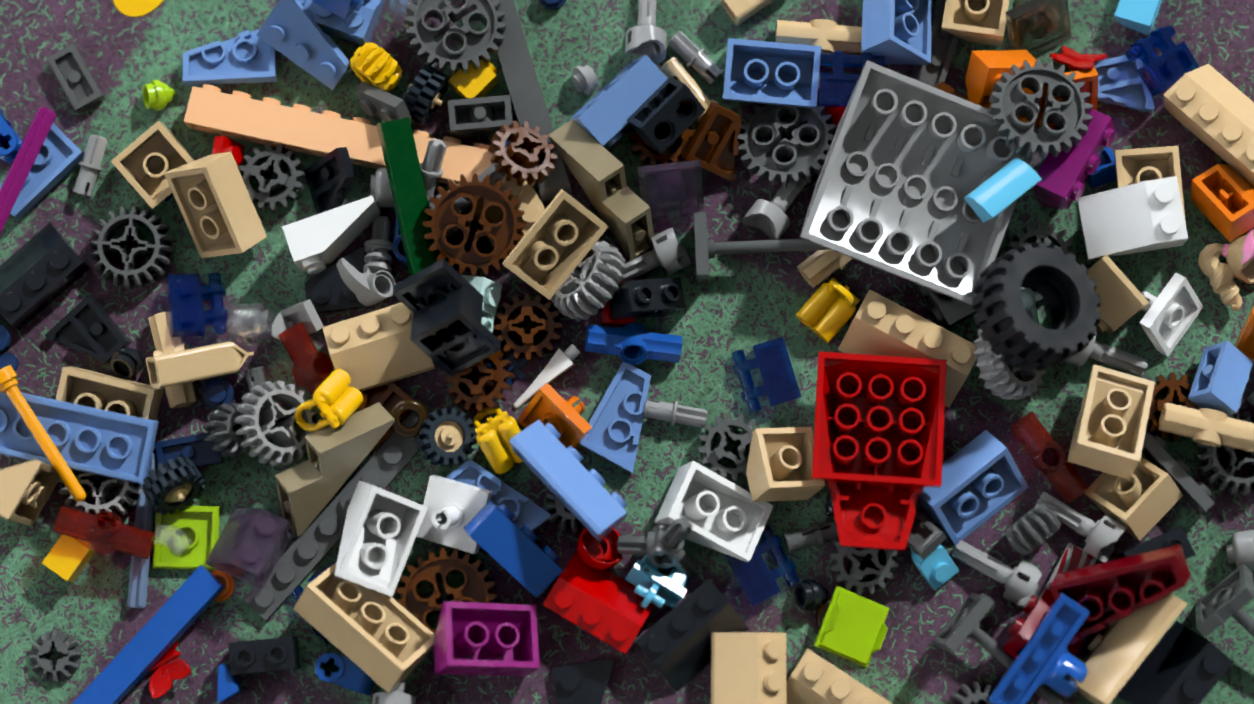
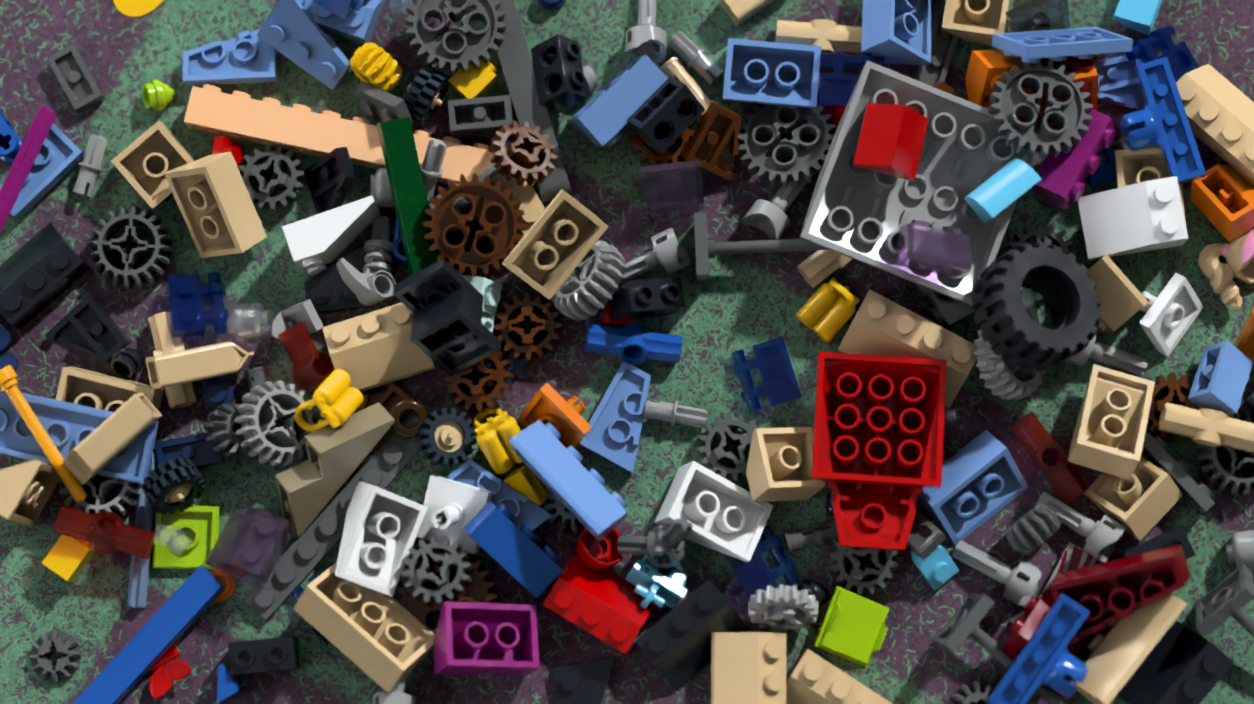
(111, 437): none -> tan piece
(348, 676): blue piece -> none
(425, 575): none -> dark grey gear
(527, 484): none -> yellow piece
(556, 366): white piece -> none
(559, 73): none -> black brick
(606, 187): dark tan slope -> none
(783, 608): none -> light grey gear
(891, 140): none -> red slope
(933, 249): none -> clear purple slope
(1061, 43): none -> medium blue plate
(1163, 122): none -> blue plate

